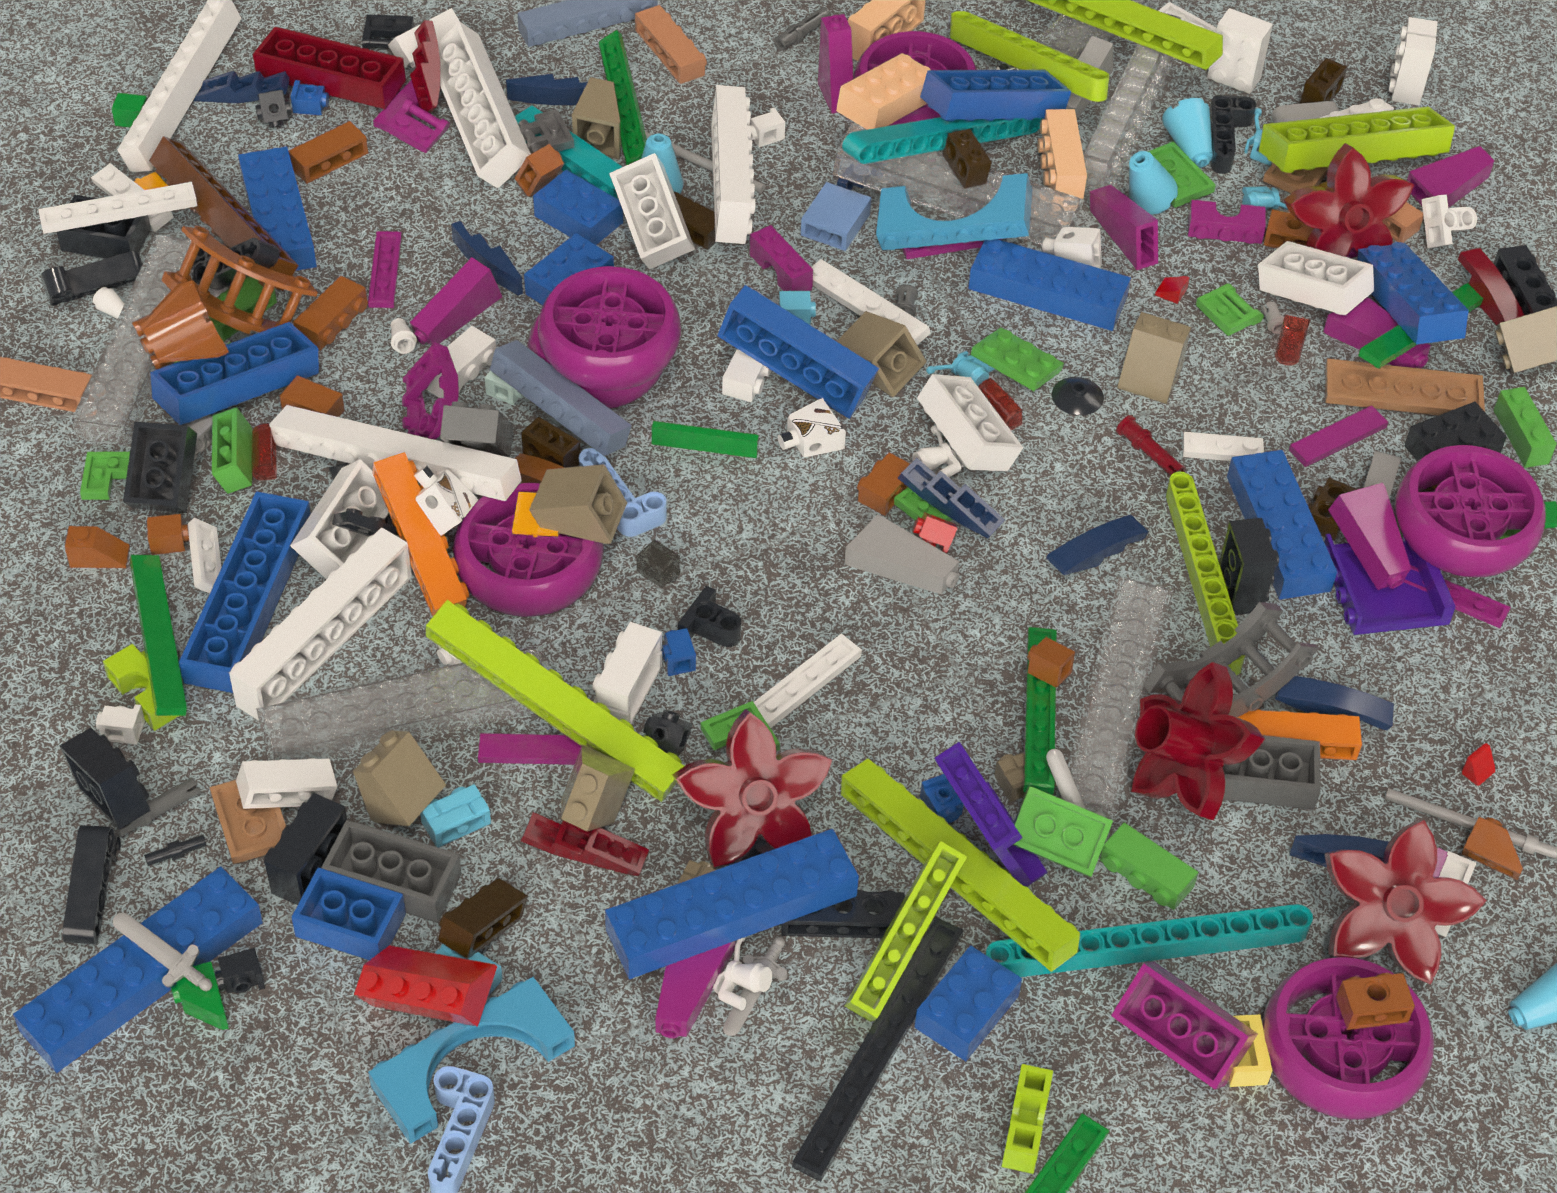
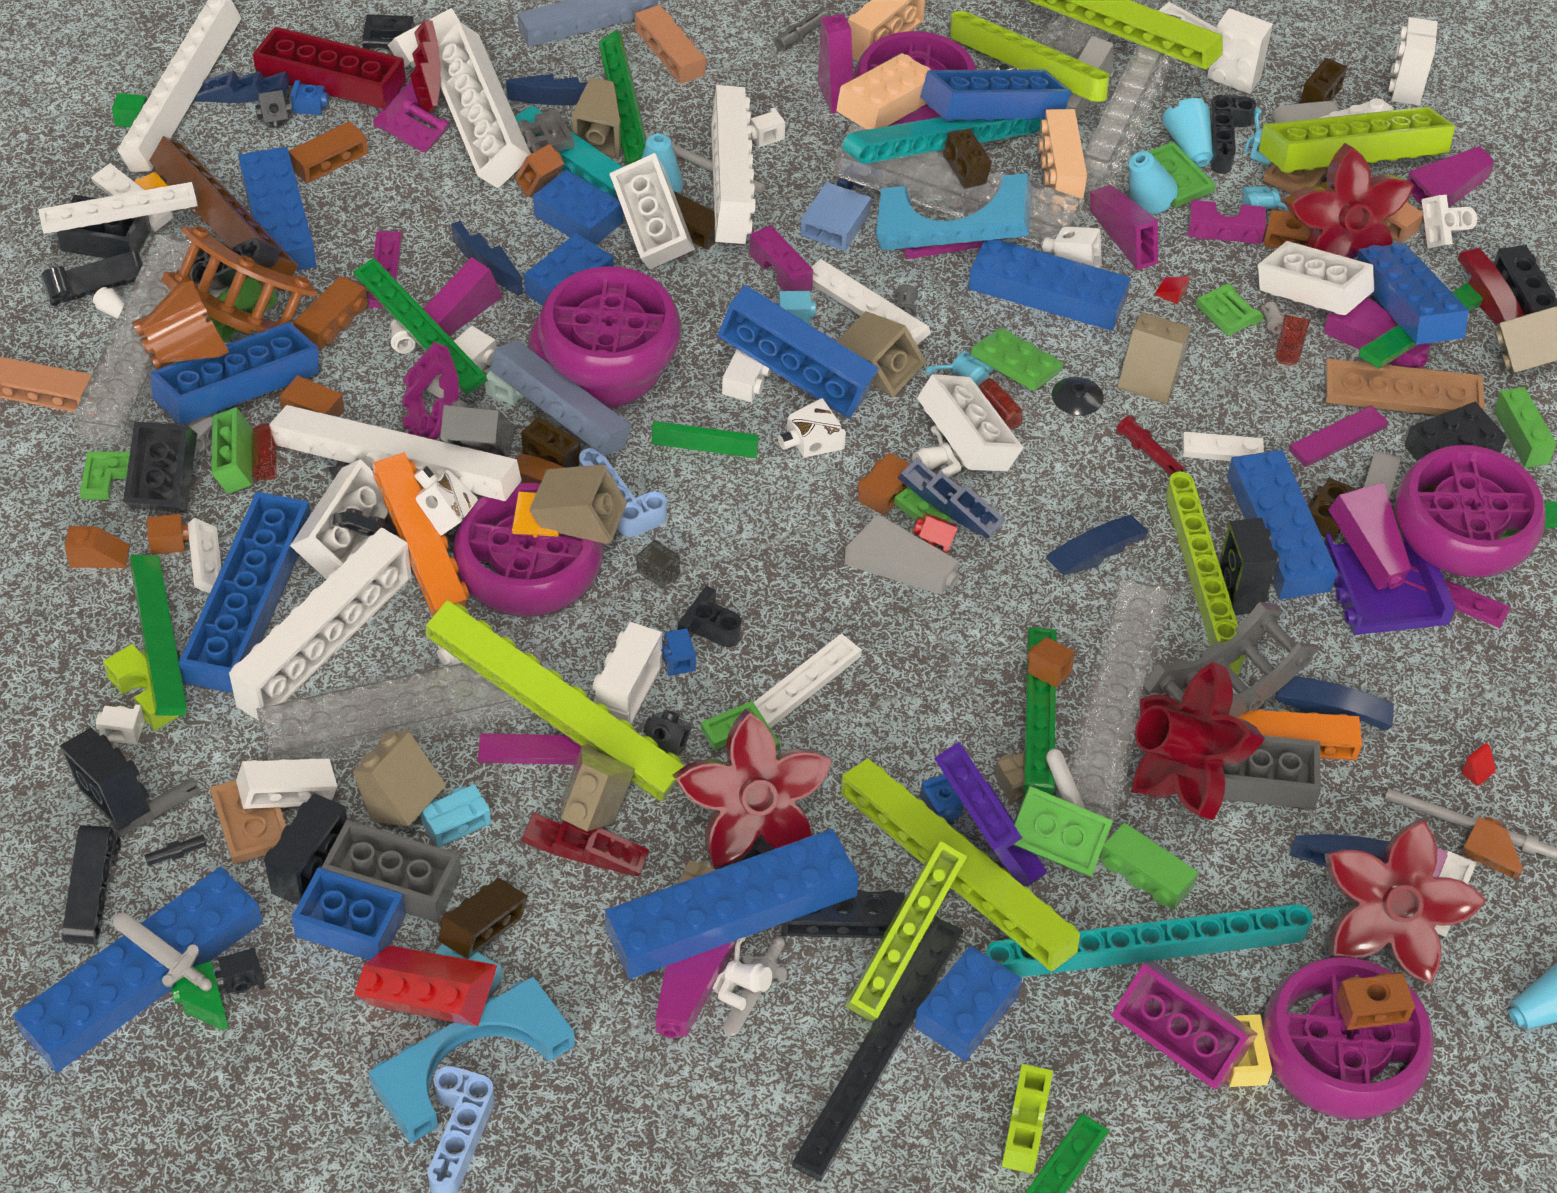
(417, 321): none -> green tile

